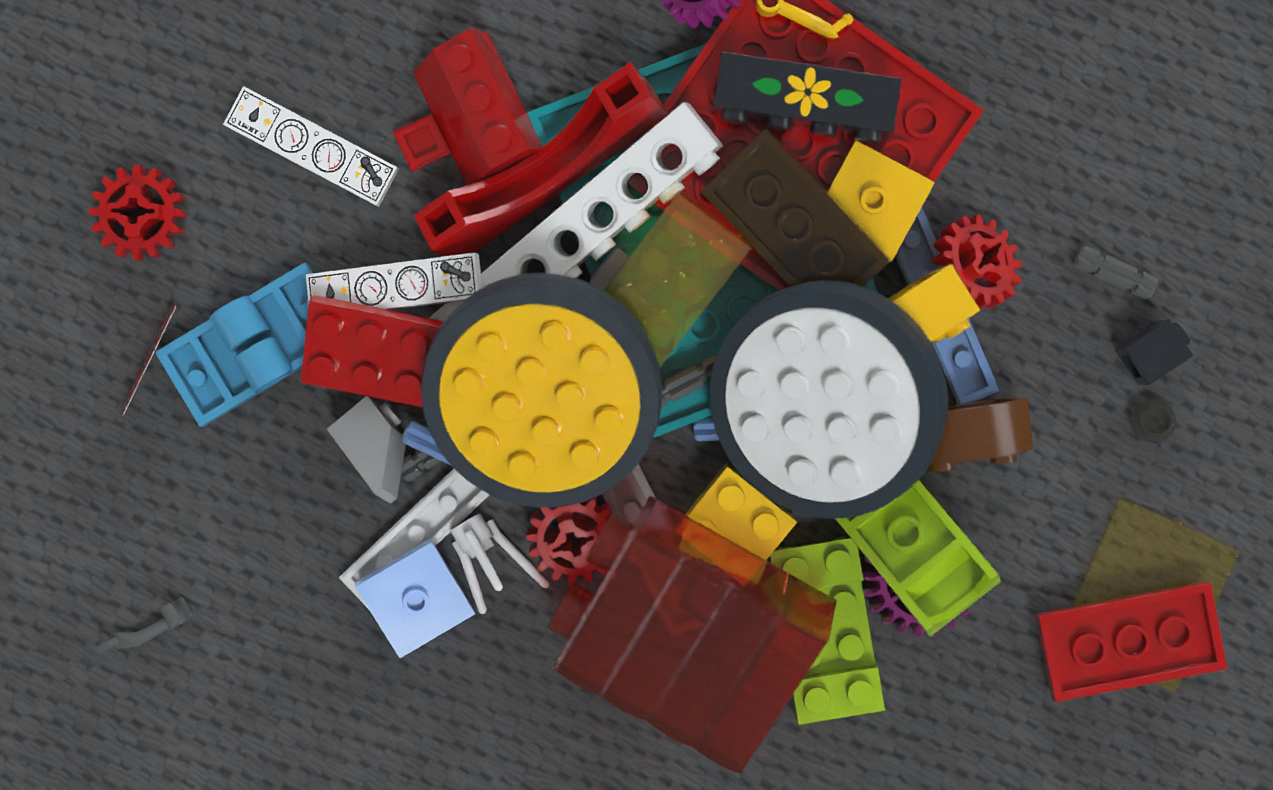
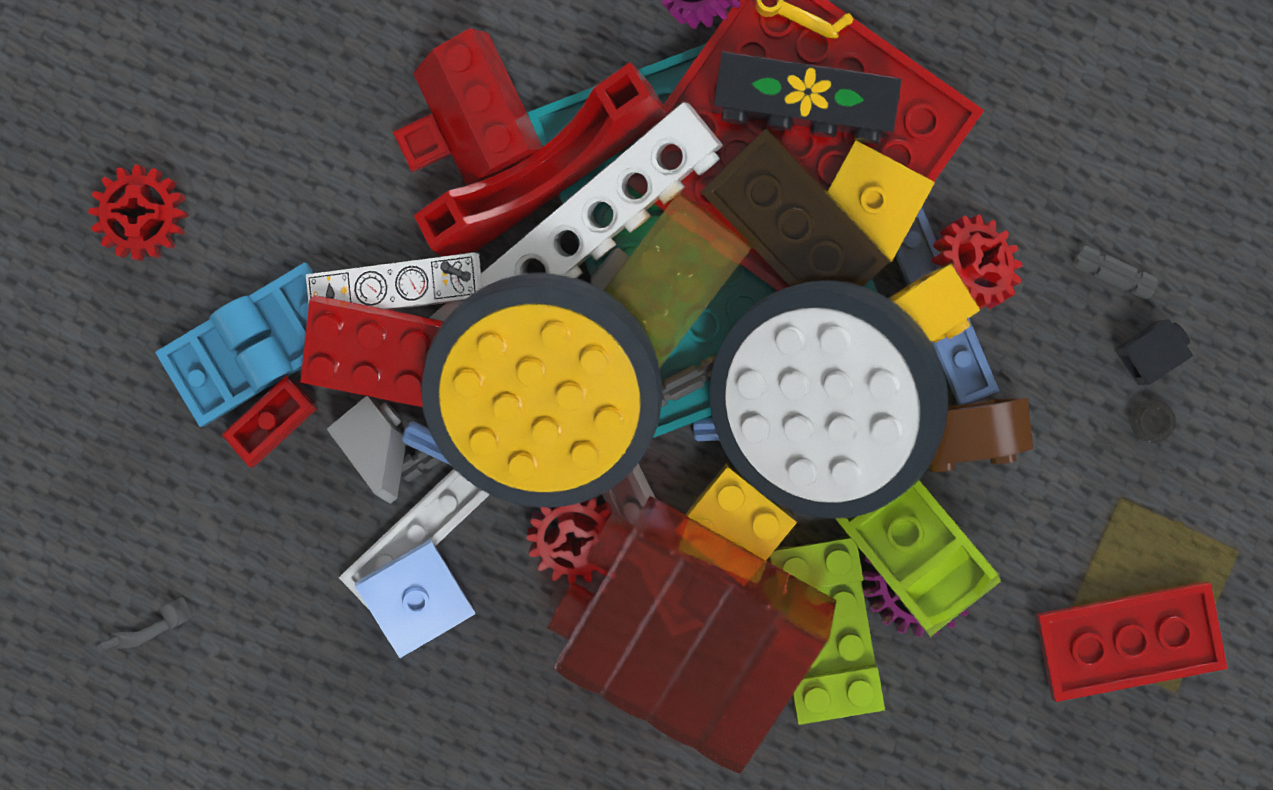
(146, 362): sticker -> none
(269, 421): none -> red brick
(311, 146): tile -> none
(474, 539): white plant -> none

